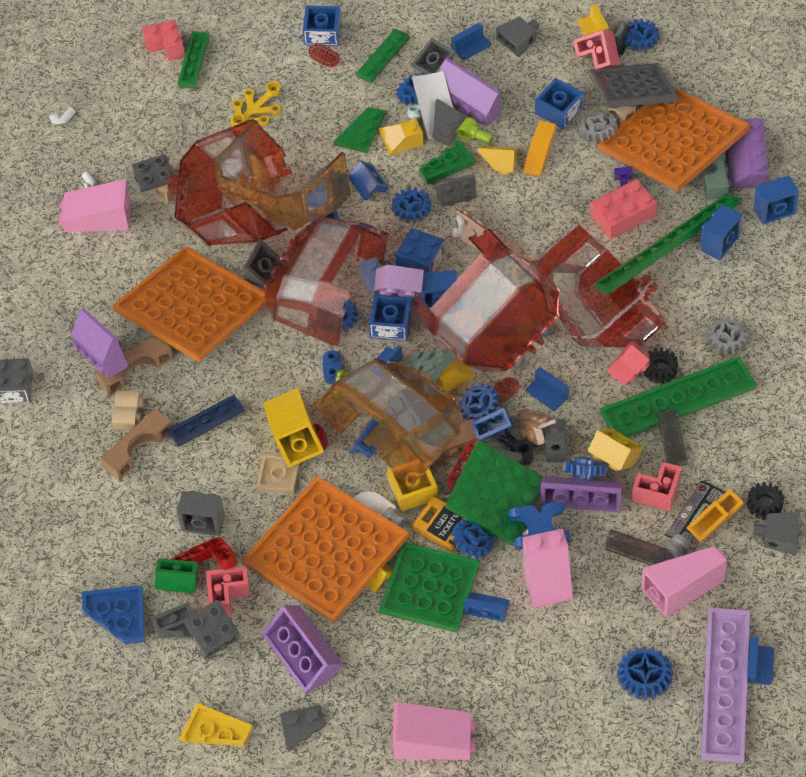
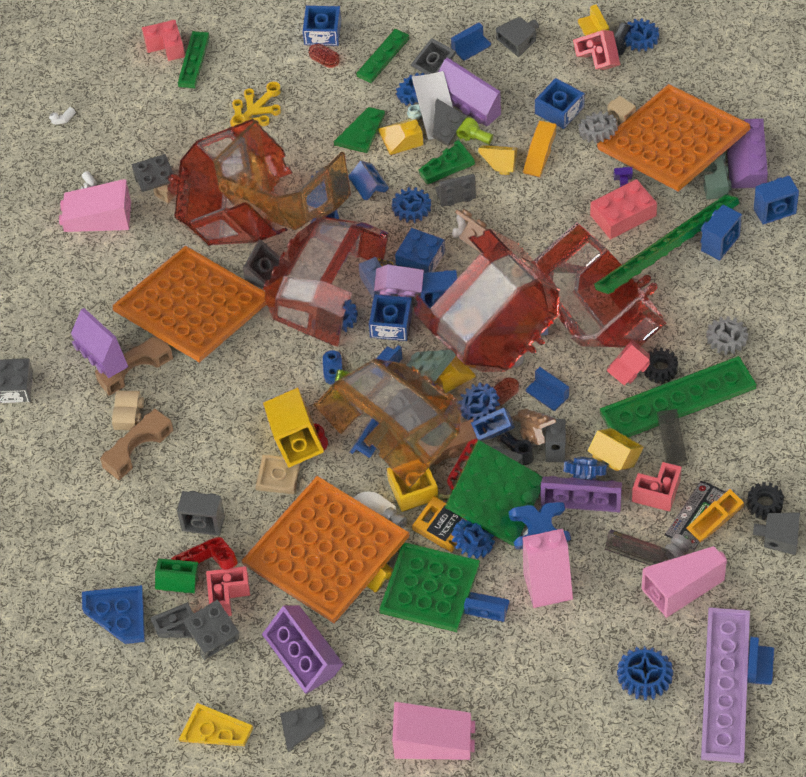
(205, 420): dark blue plate -> none
(633, 85): dark grey plate -> none

